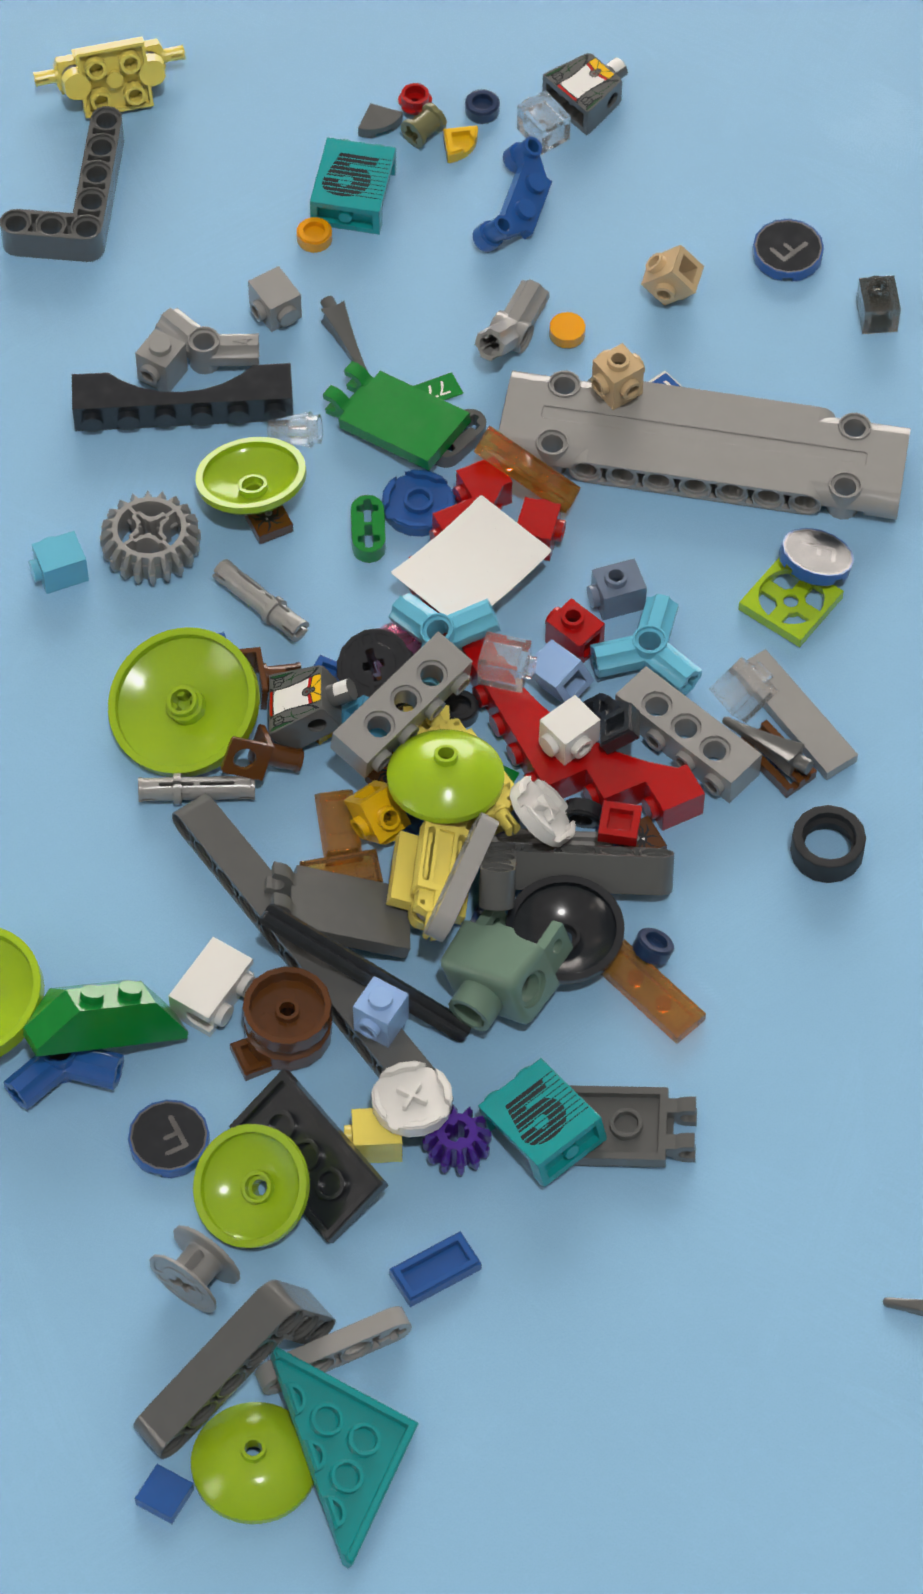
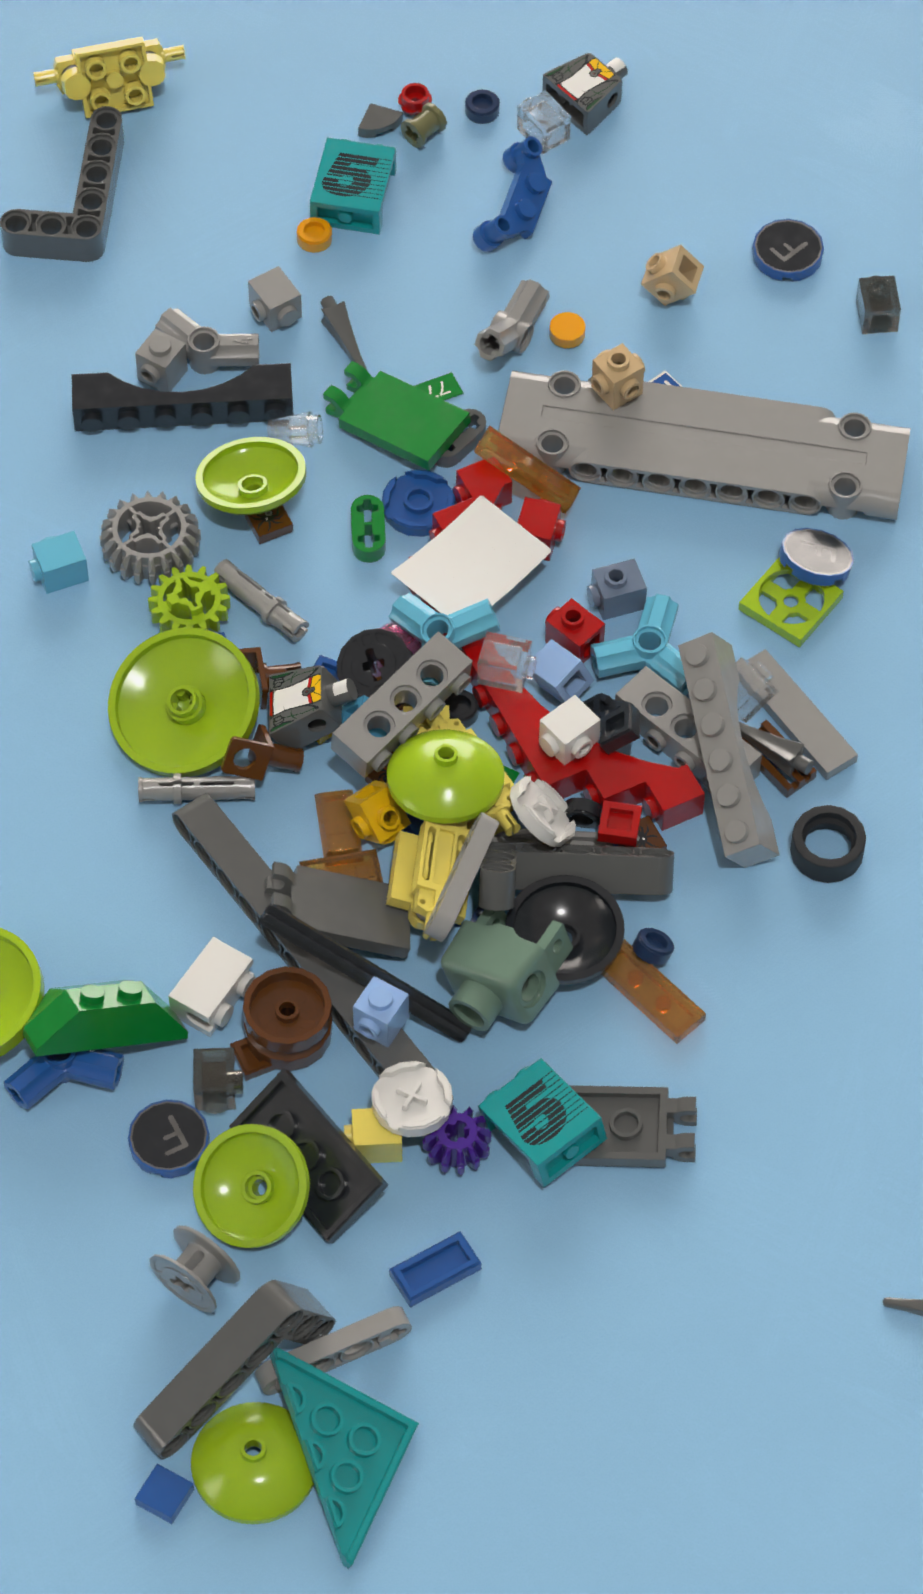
(191, 600): none -> lime gear
(216, 1080): none -> clear smoke brick
(459, 142): yellow tile -> none
(739, 810): none -> light grey arch

